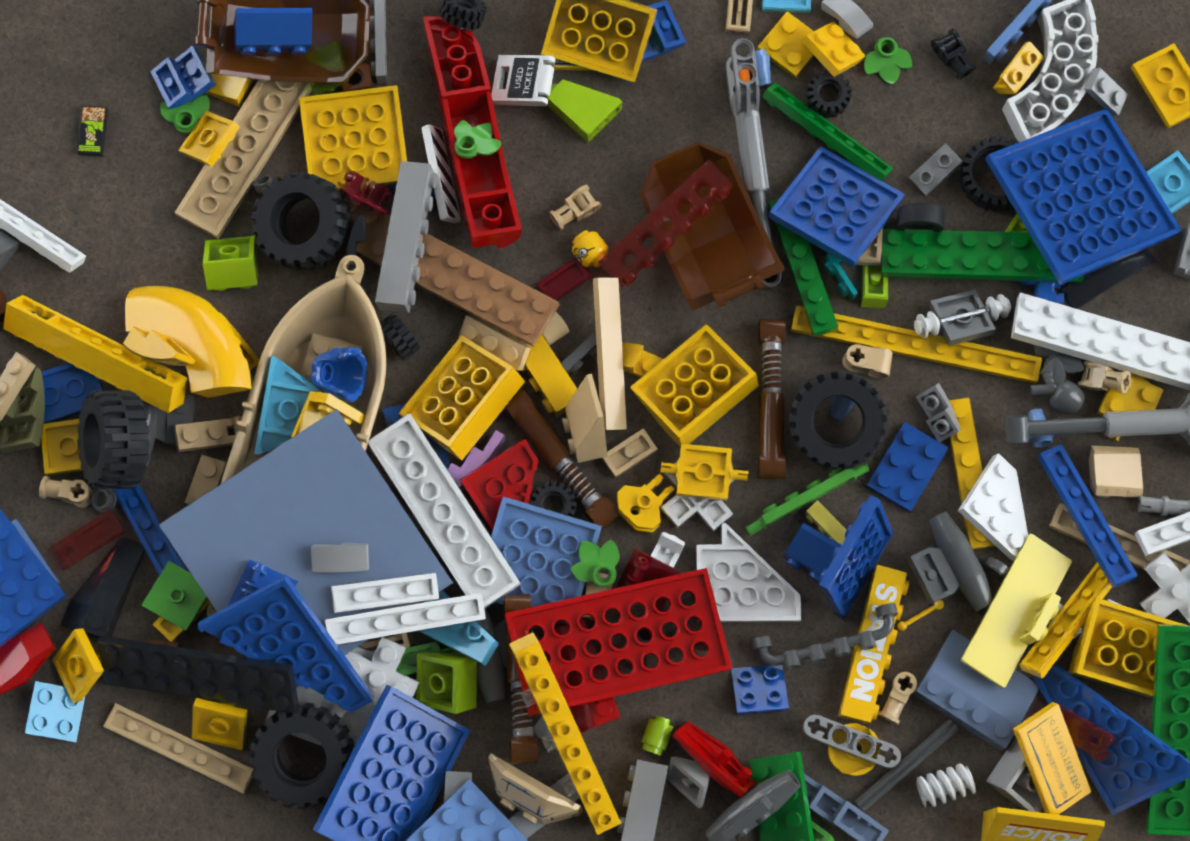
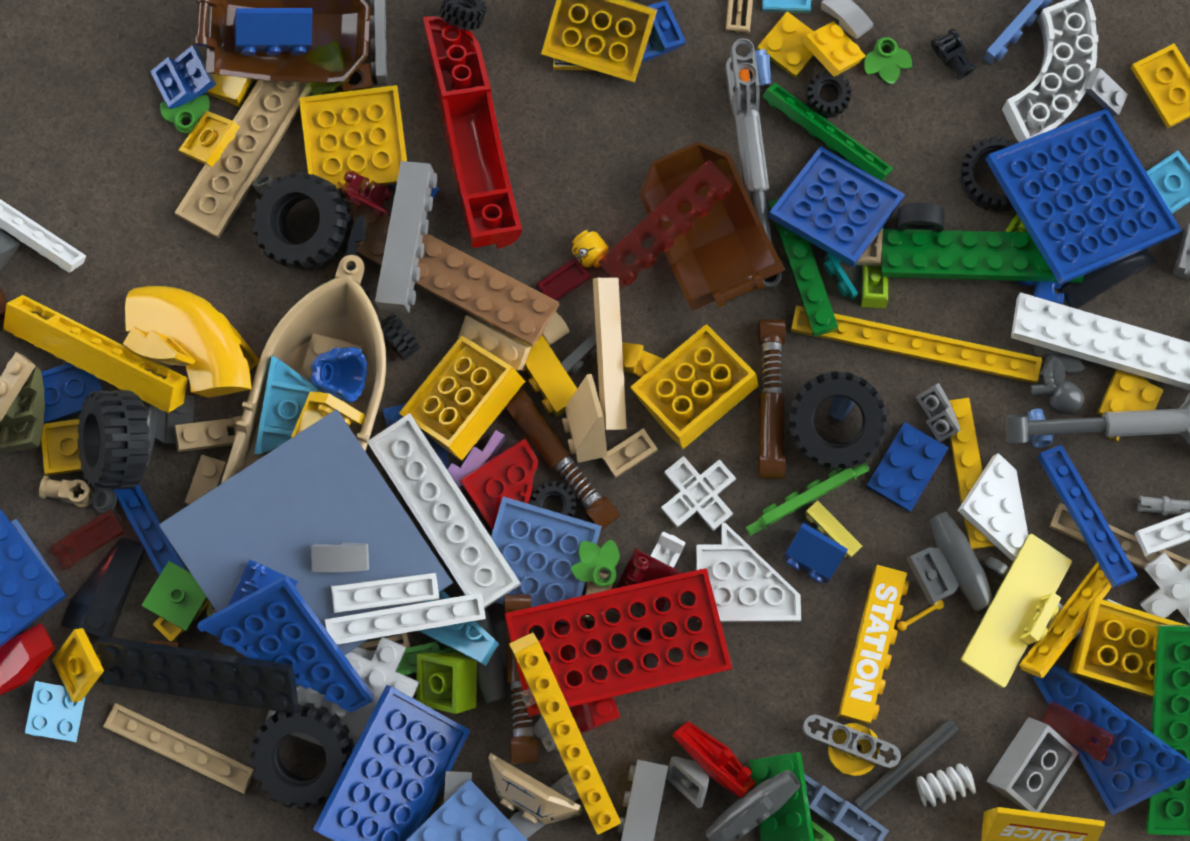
(92, 131): tile -> none
(219, 723): yellow tile -> none
(230, 263): lime slope -> none
(439, 161): white tile -> none
(476, 138): bright green plate -> none
(526, 80): white container -> none
(577, 206): tan connector -> none
(583, 108): lime slope -> none
(645, 503): yellow hinge -> none
(657, 735): lime brick -> none
(704, 472): yellow plate -> none
(759, 689): blue hinge -> none
(840, 646): dark grey bar -> none
(856, 557): blue plate -> none
(872, 361): tan piece -> none
(898, 698): tan connector -> none
(936, 169): light grey plate -> none
(962, 317): dark grey plate -> none
(972, 698): sand blue slope -> none
(1019, 70): yellow bracket -> none
(1052, 759): yellow tile -> none
(1101, 377): tan connector -> none
(1115, 471): tan slope -> none

